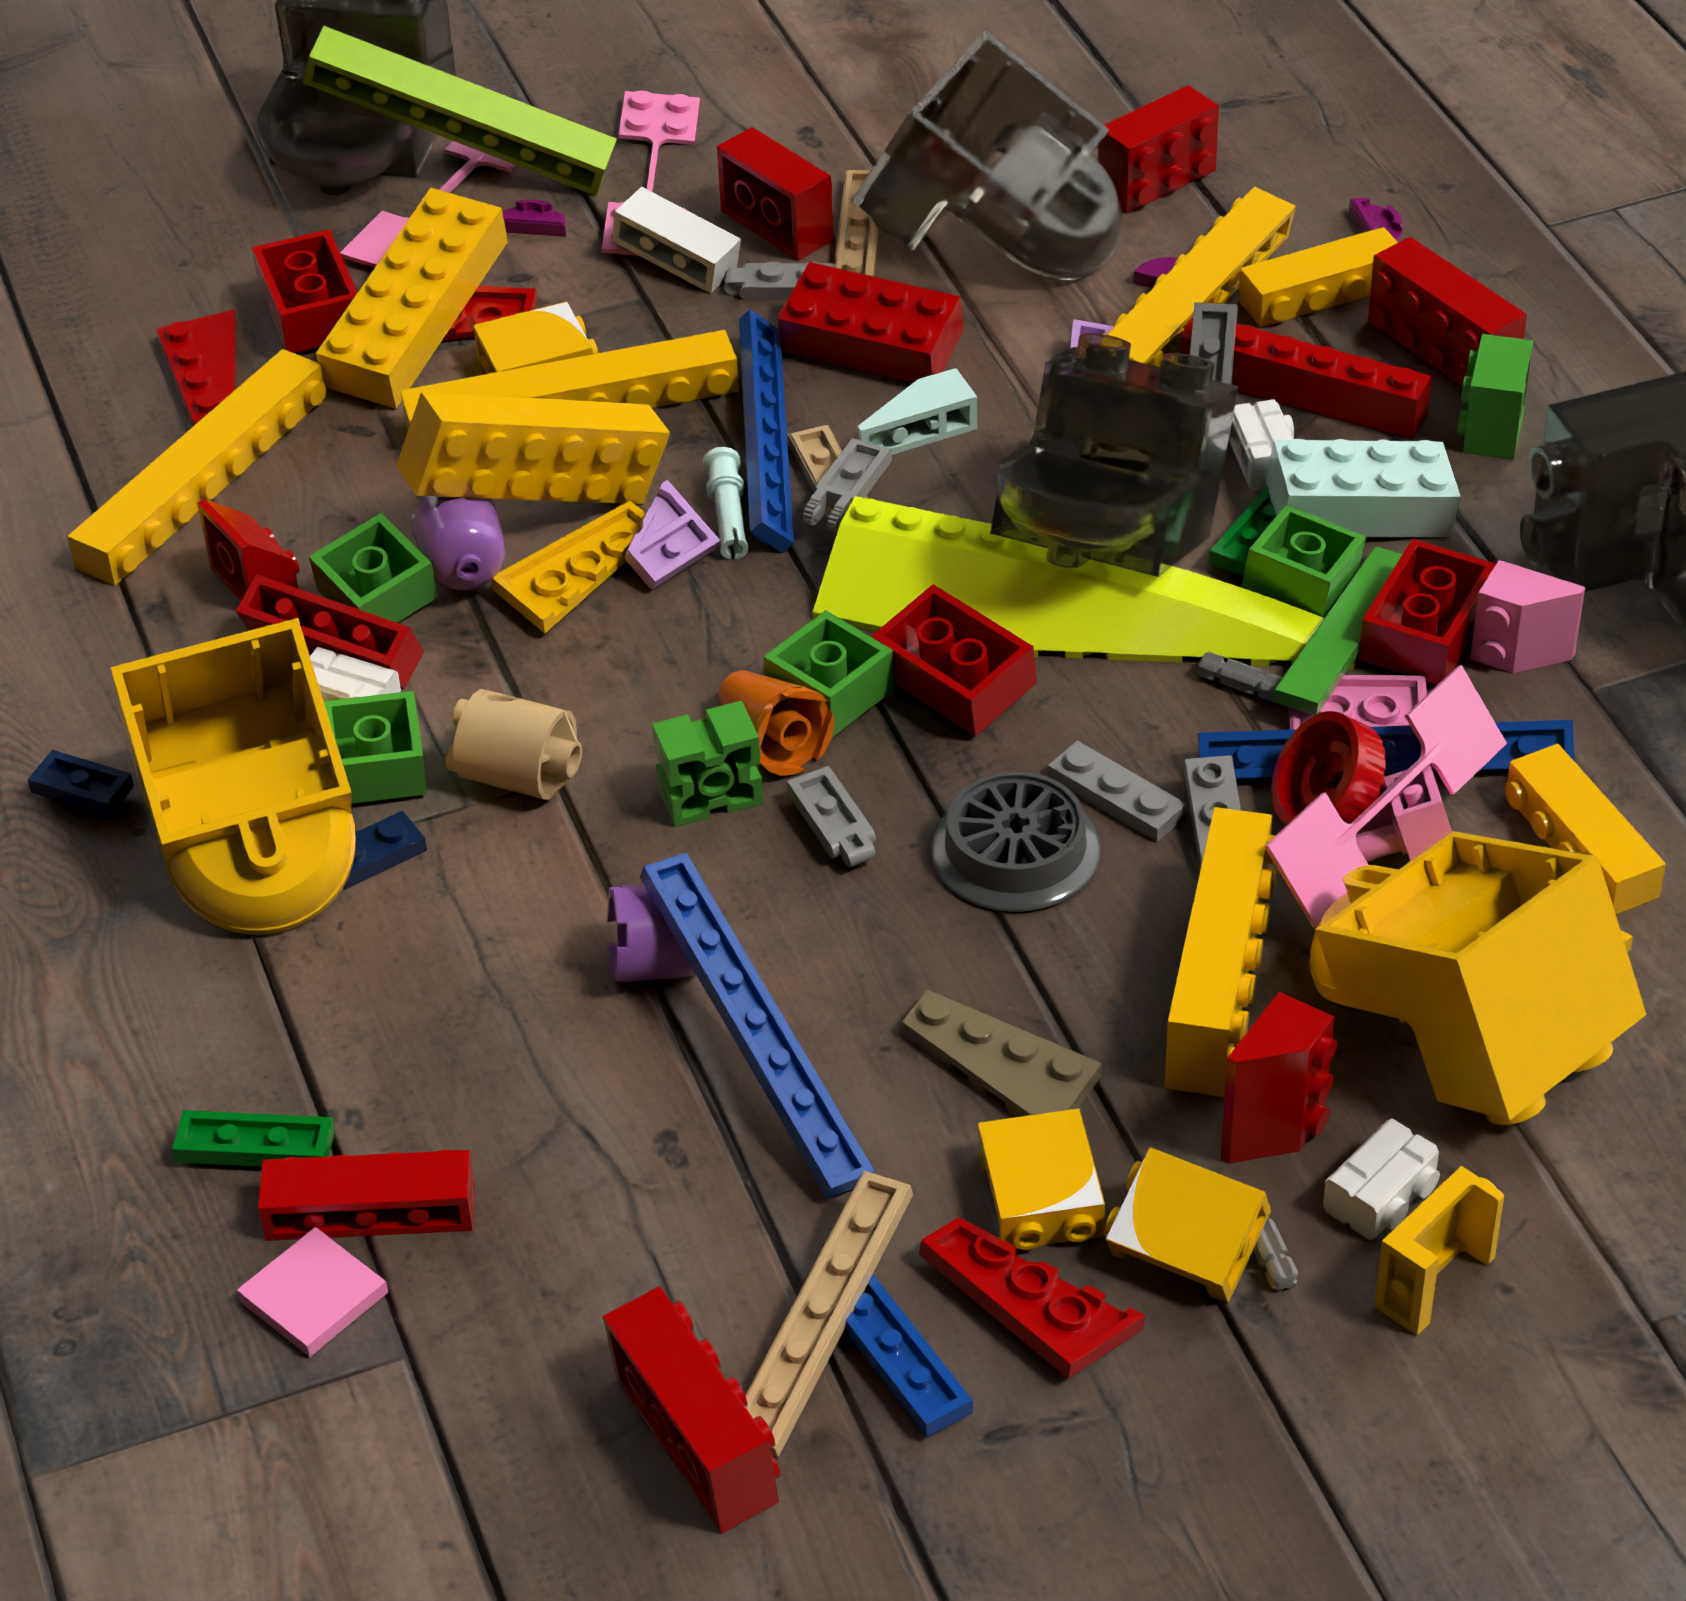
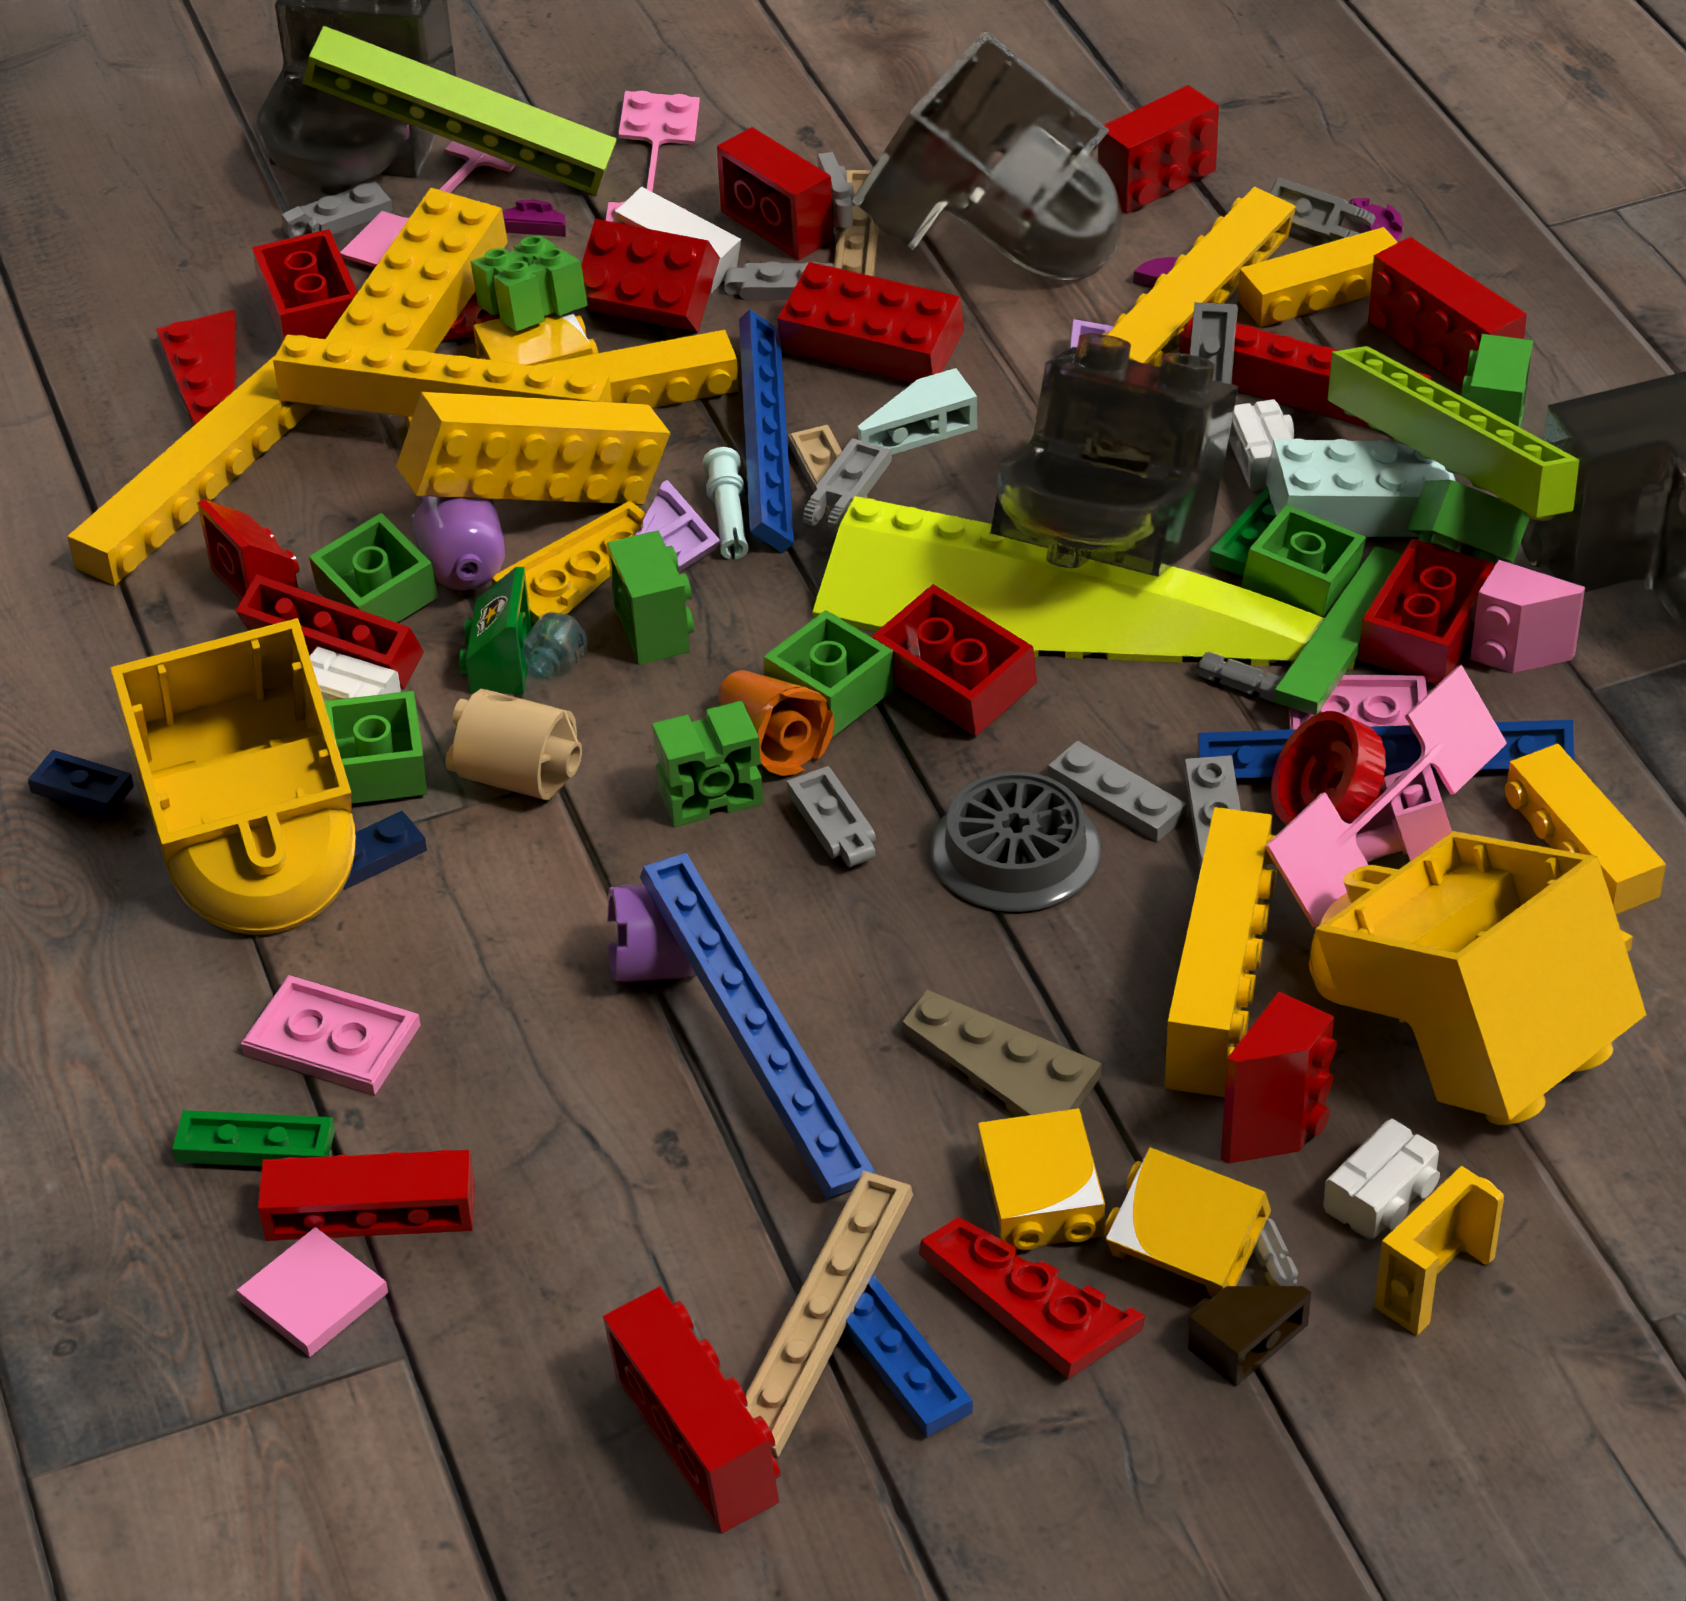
(331, 1035): none -> bright pink tile
(338, 211): none -> light grey hinge
(393, 378): none -> yellow brick
(497, 636): none -> green slope
(528, 282): none -> bright green brick
(554, 645): none -> clear light blue head
(648, 275): none -> red brick
(650, 596): none -> bright green brick
(841, 190): none -> light grey hinge
(1246, 1326): none -> dark brown slope
(1319, 211): none -> light grey hinge
(1454, 432): none -> lime brick
(1468, 521): none -> bright green brick

